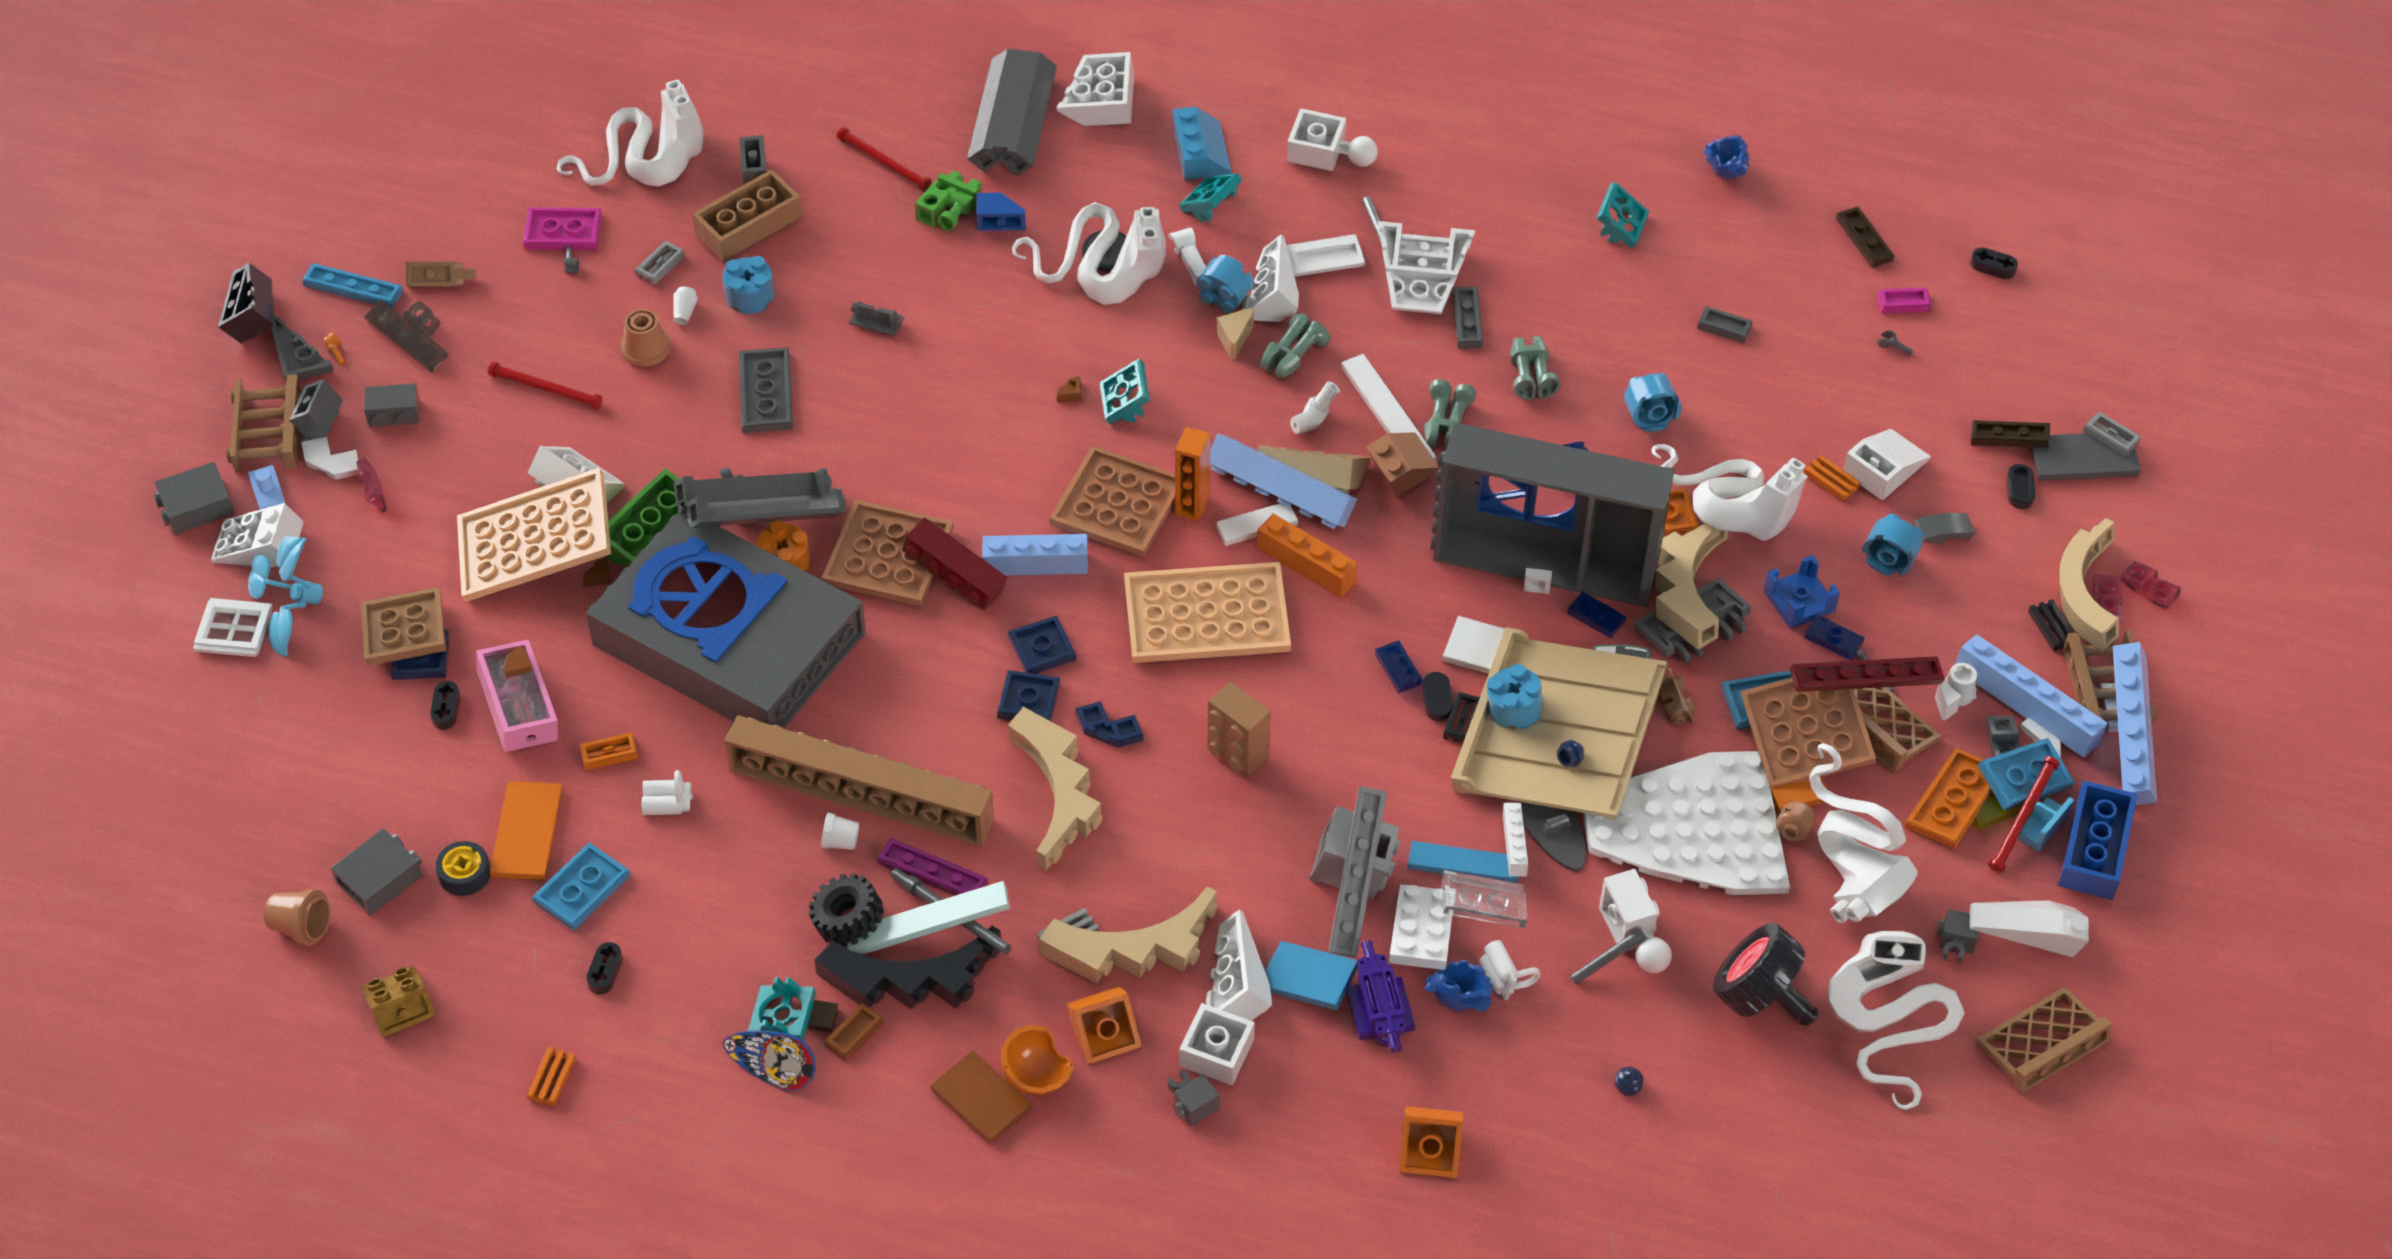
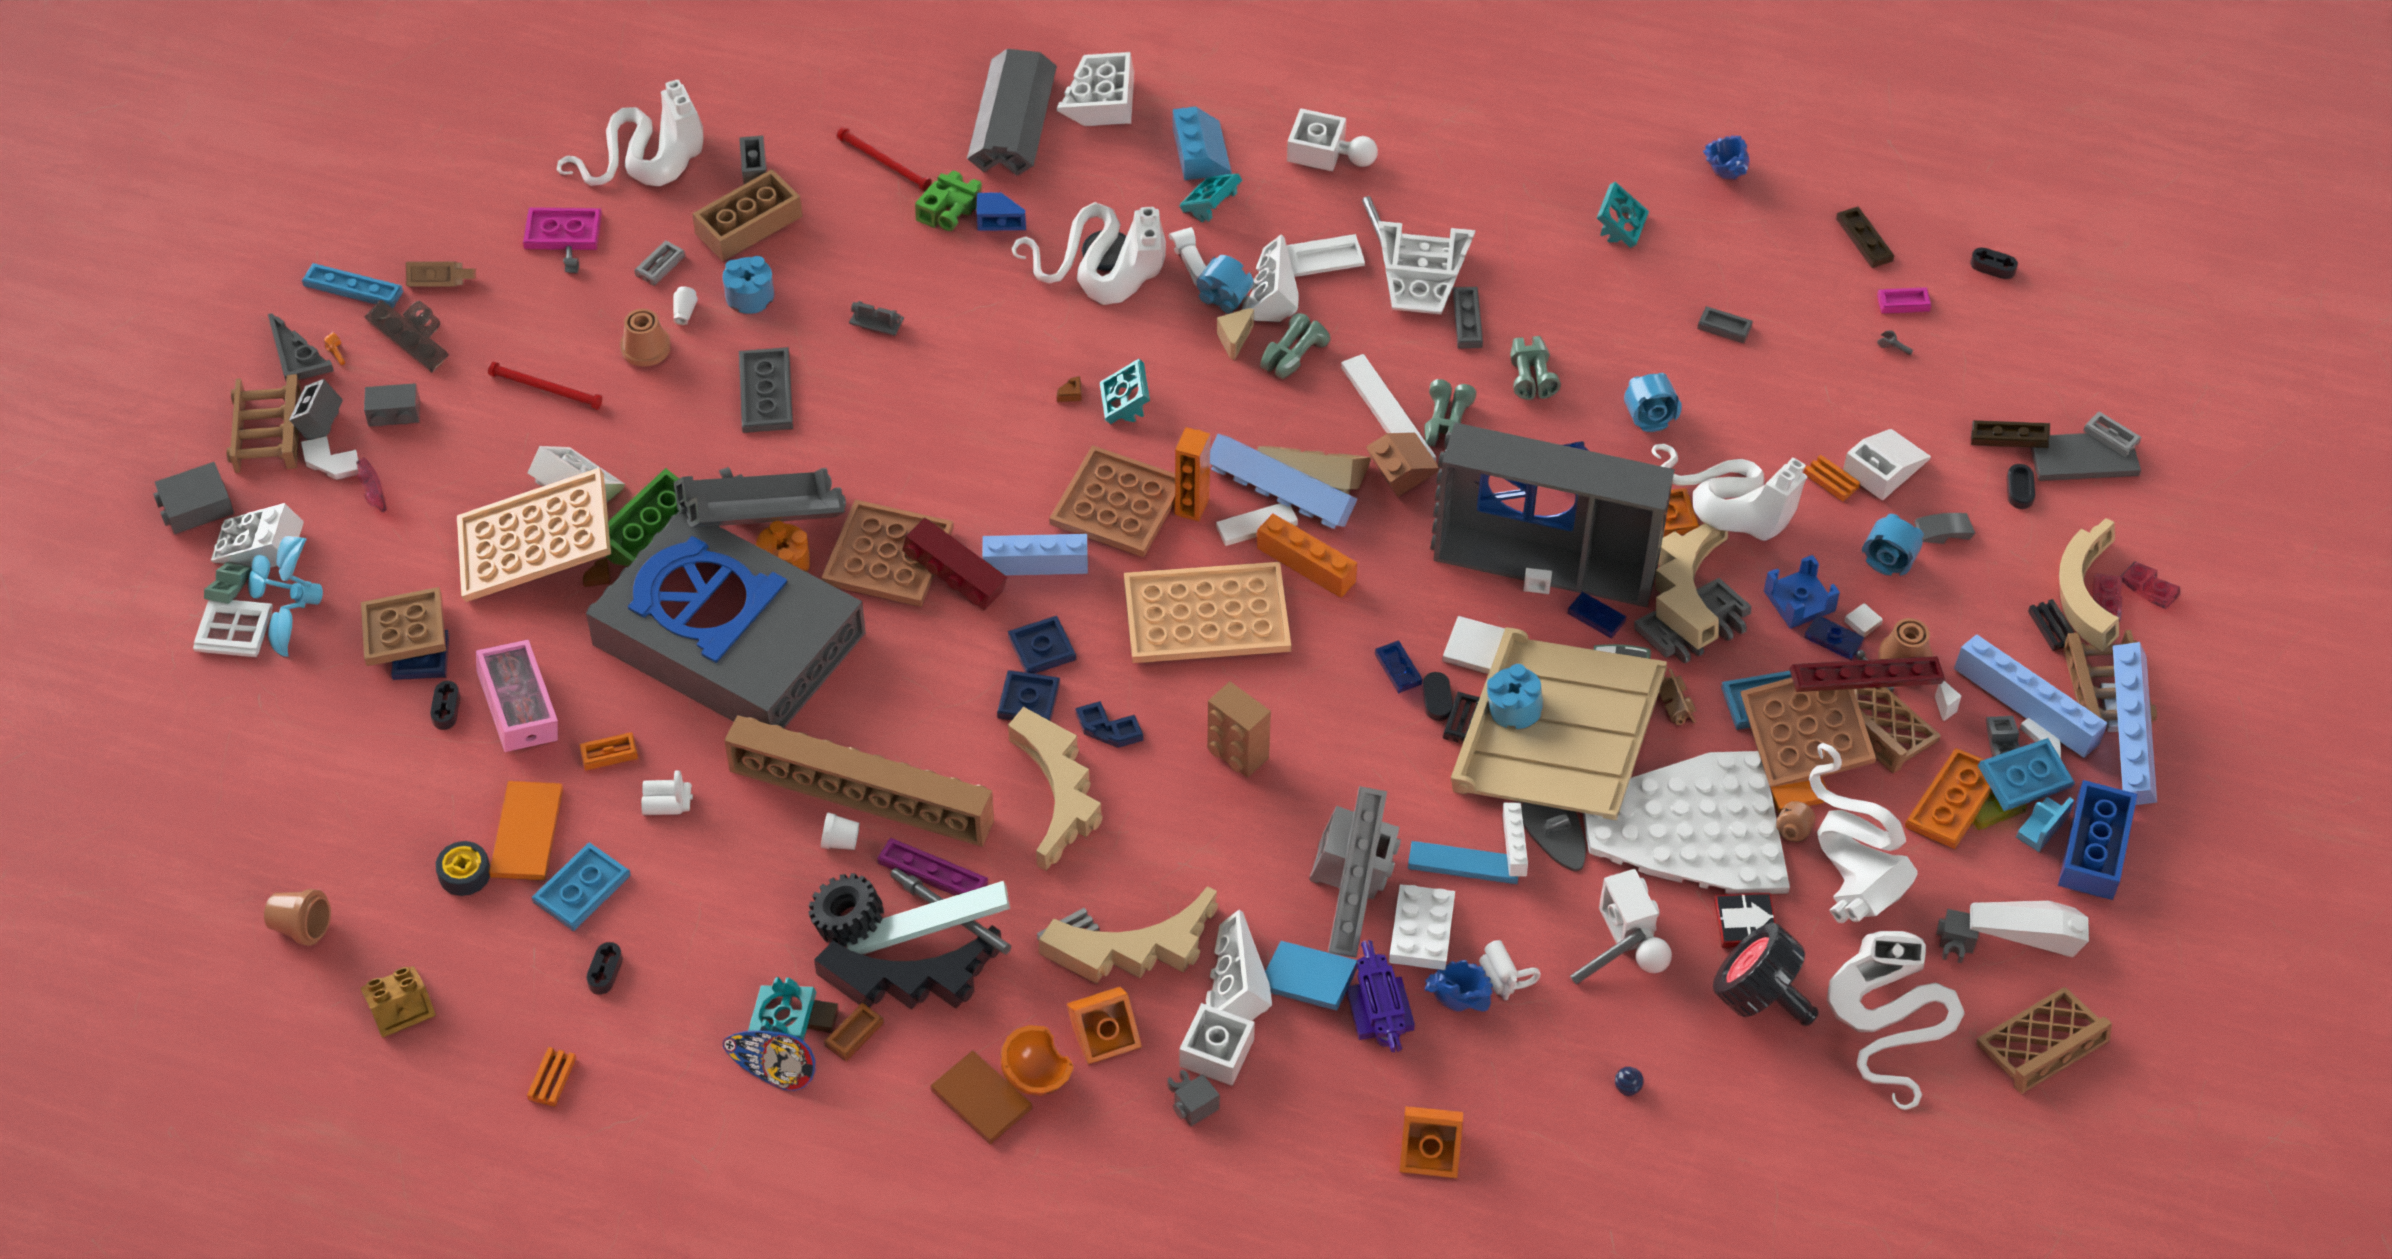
(228, 582): none -> sand green slope
(247, 304): black wedge -> none
(266, 487): light blue tile -> none
(377, 871): dark grey brick -> none
(517, 663): dark orange tile -> none
(1315, 410): white arm -> none
(1484, 899): clear tile -> none
(1570, 753): dark blue plate -> none
(1741, 915): none -> tile
(1863, 620): none -> white tile
(1906, 640): none -> nougat piece
(1963, 679): white piece -> none
(1998, 863): red bar -> none

